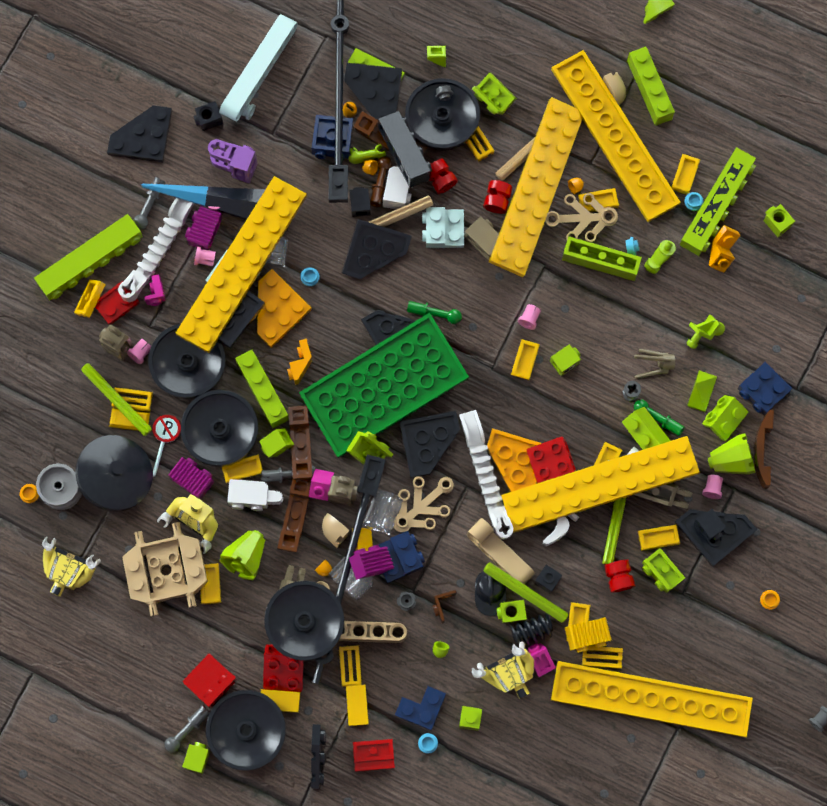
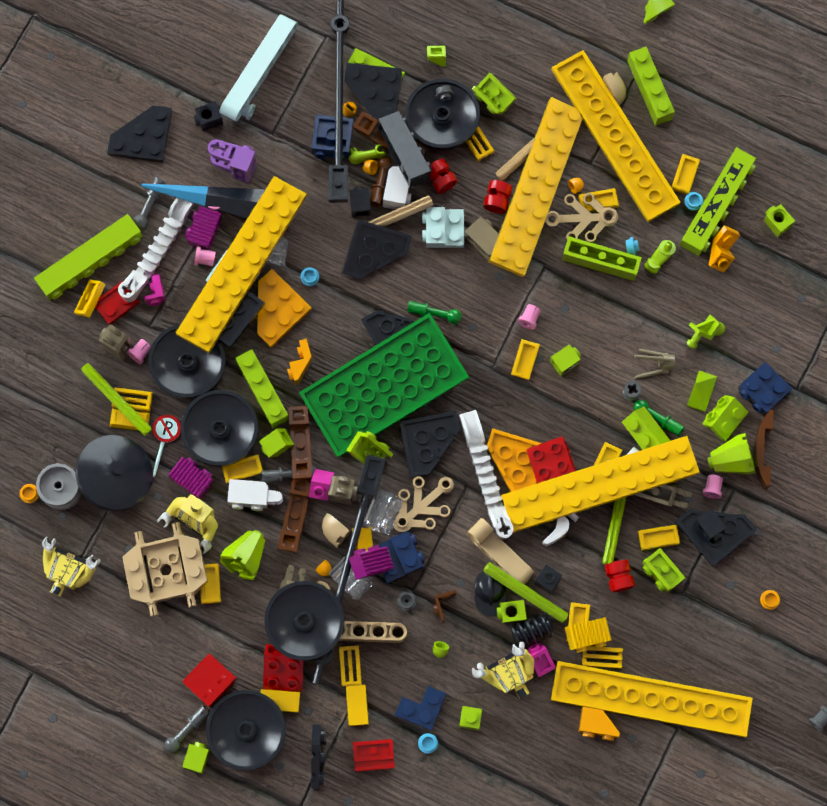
(597, 723): none -> light orange slope

